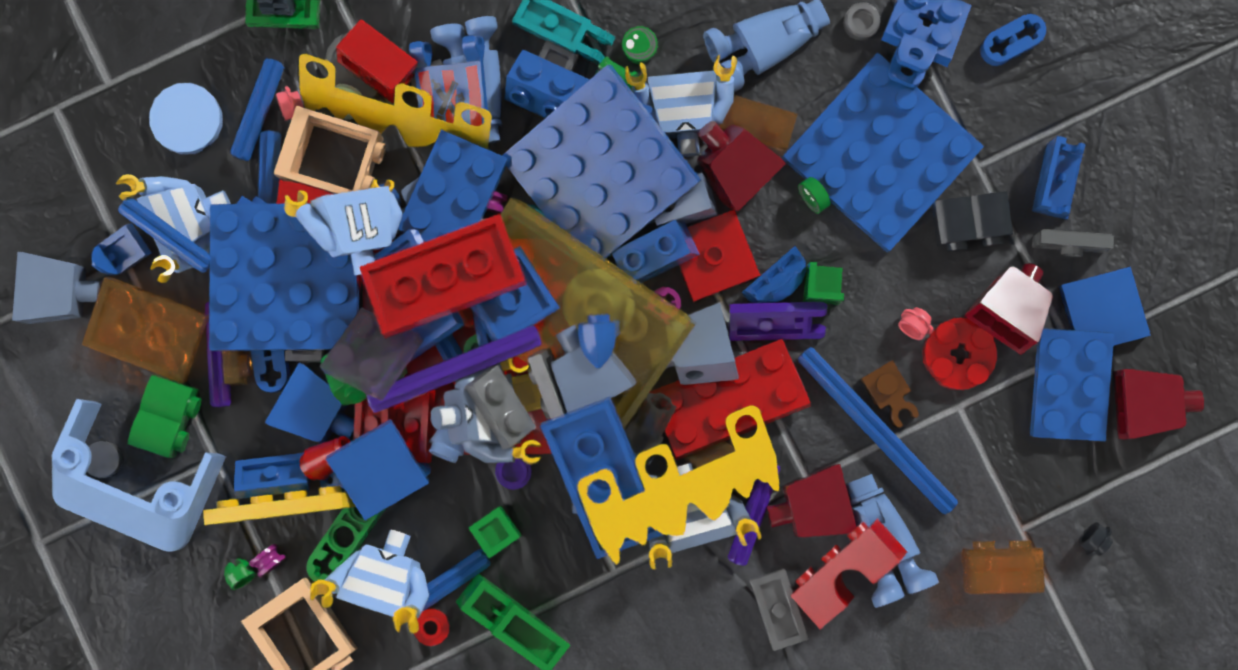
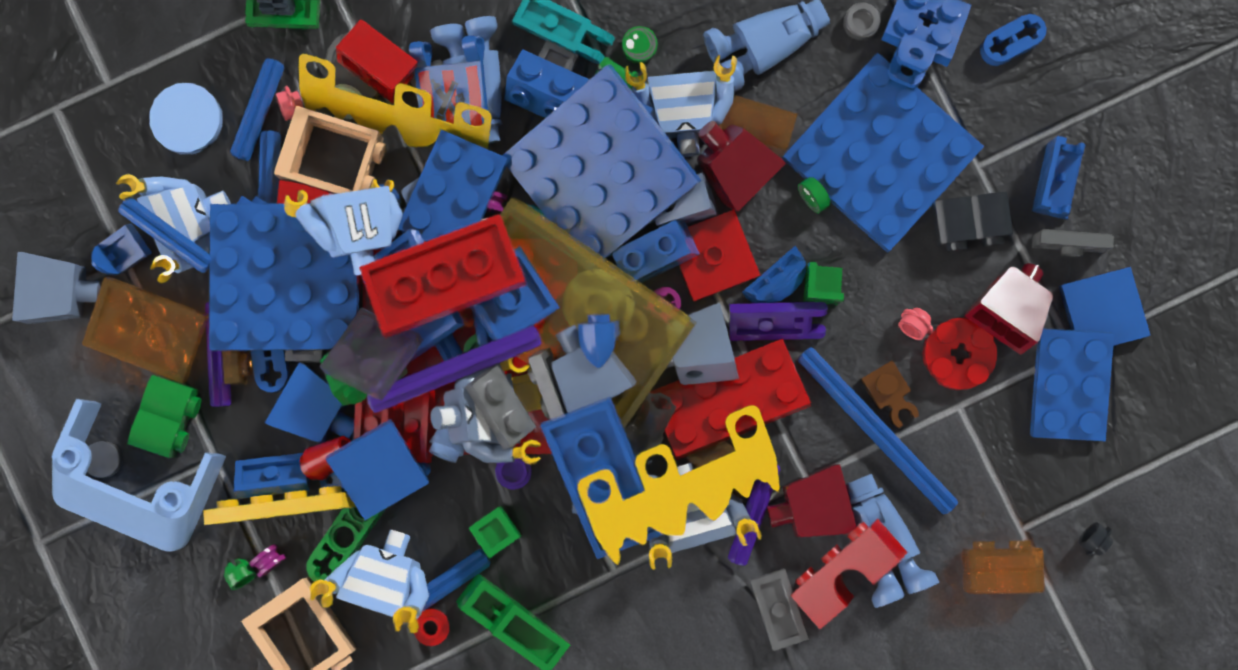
(1152, 402): dark red torso -> none

